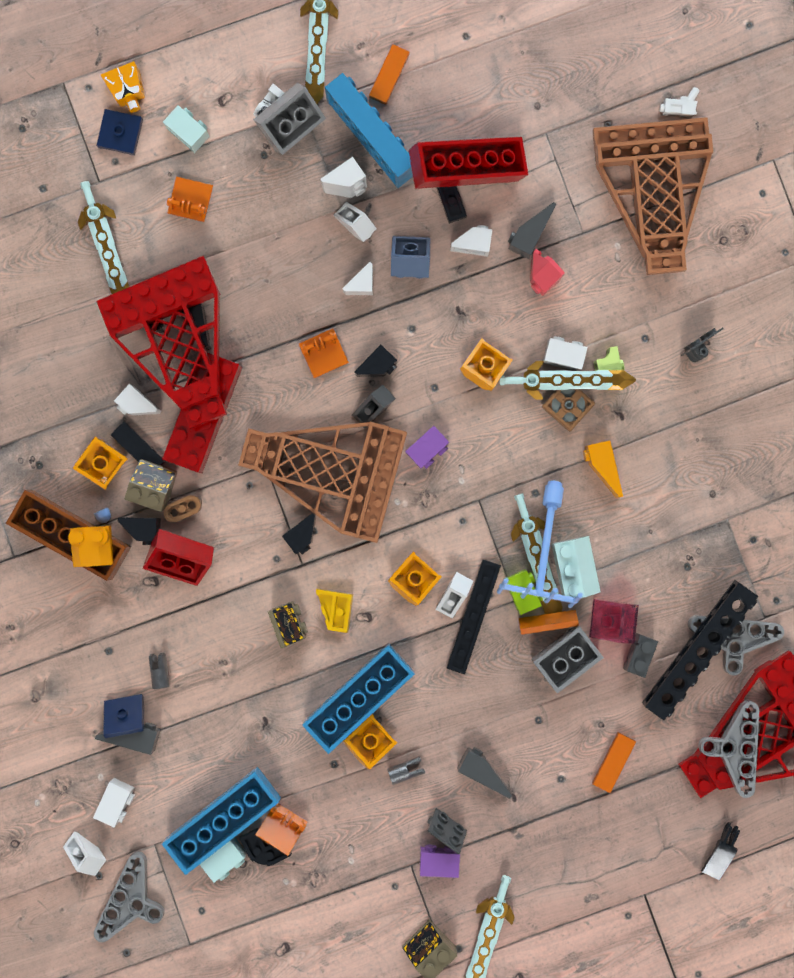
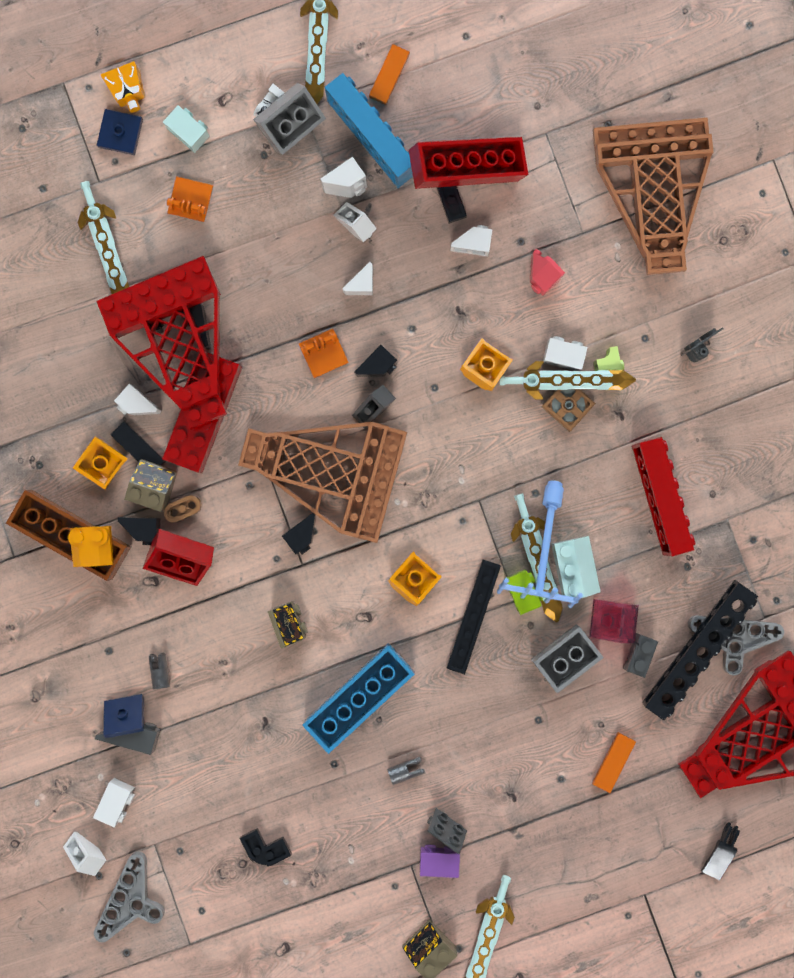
(103, 515): light blue hinge -> none
(221, 820): dark azure brick -> none
(223, 860): light aqua brick -> none
(281, 828): orange hinge -> none
(336, 609): yellow wing -> none
(369, 742): light orange slope -> none
(410, 257): sand blue slope -> none
(427, 448): medium lavender brick -> none
(454, 595): white slope -> none
(478, 768): dark grey slope -> none
(528, 234): dark grey slope -> none
(548, 622): orange tile -> none
(602, 461): light orange slope -> none
(663, 497): none -> red brick
(683, 107): white piece -> none
(736, 758): light grey beam -> none

